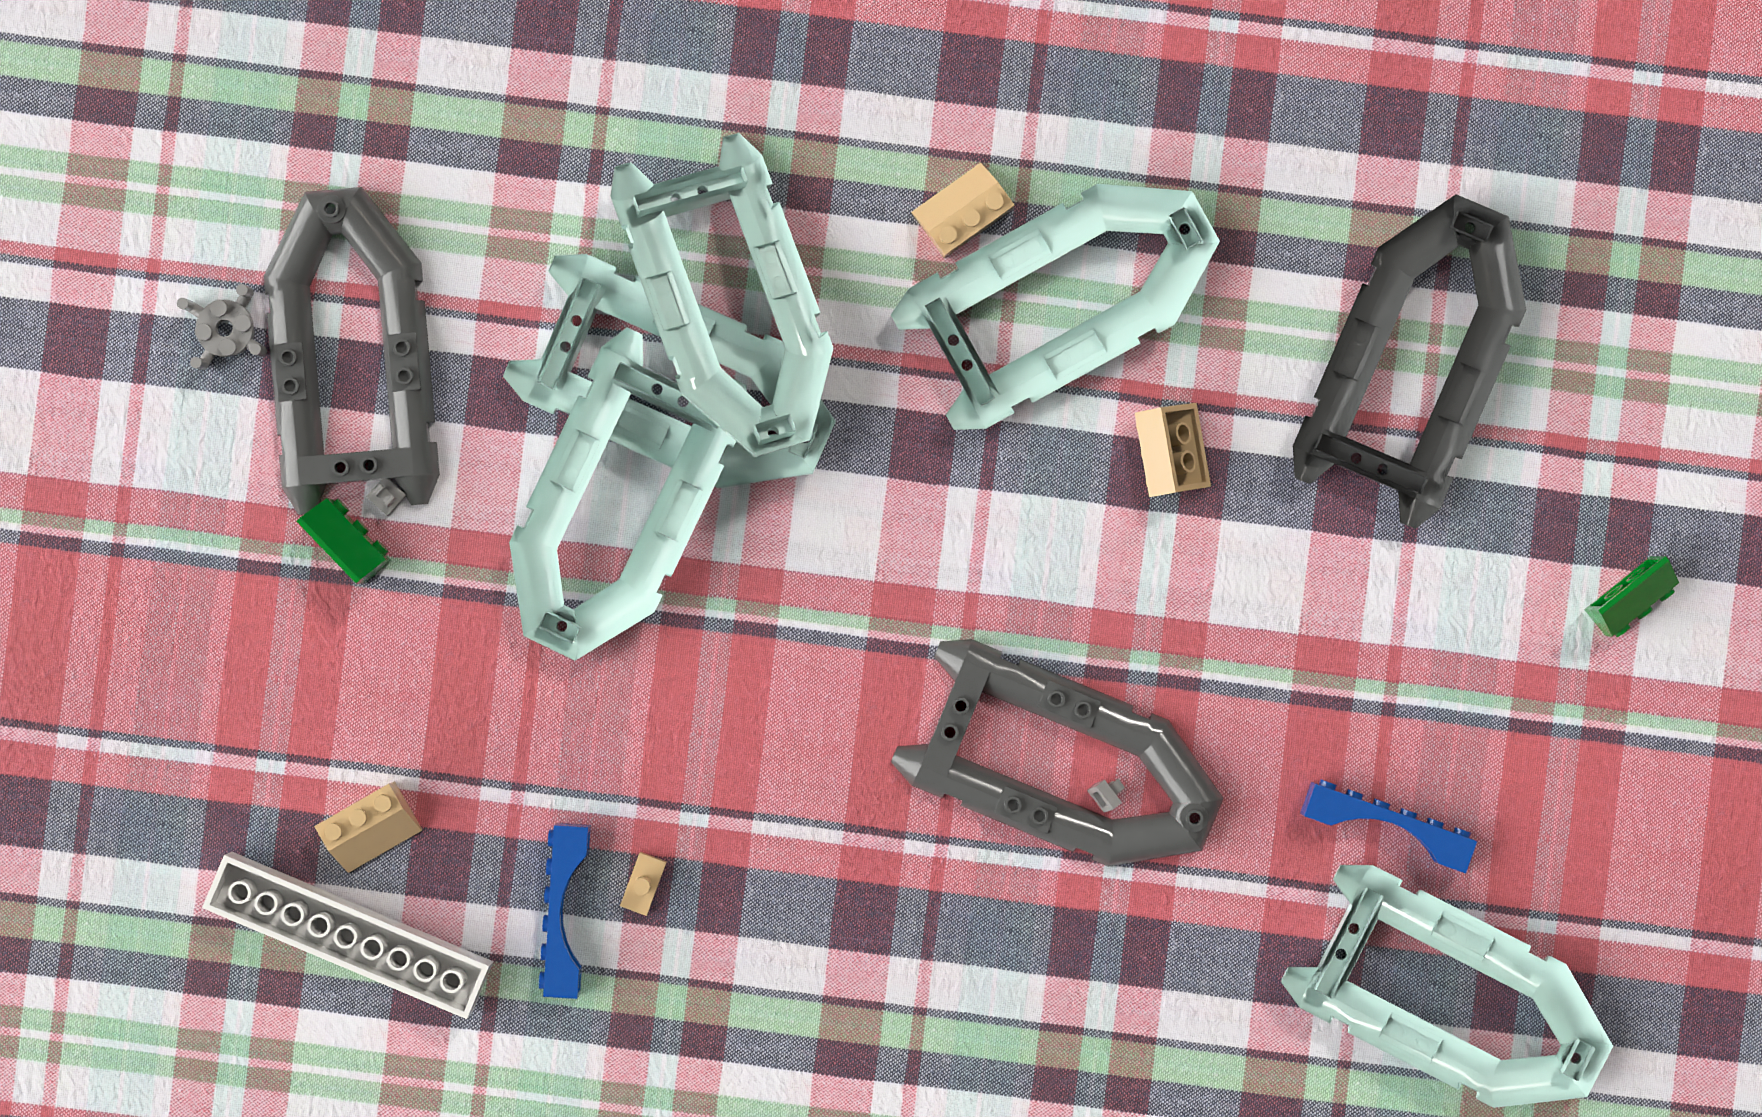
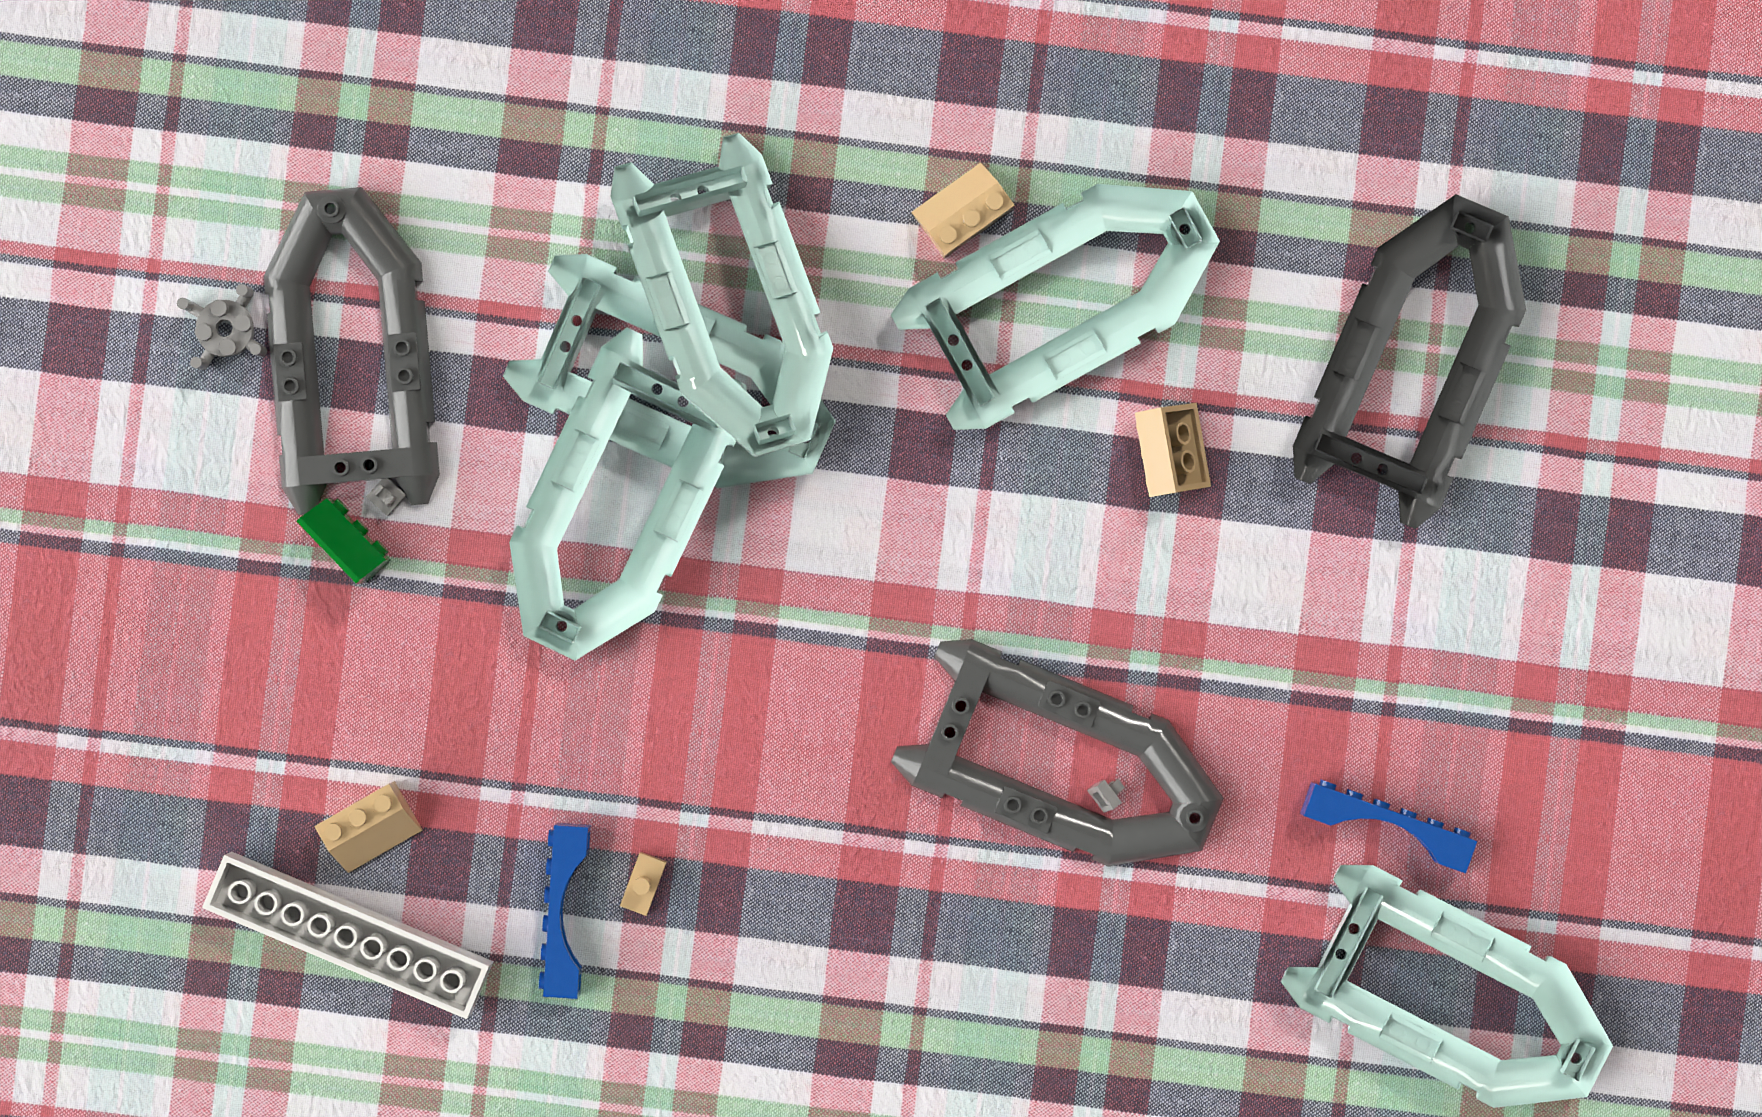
(1633, 596): green slope -> none

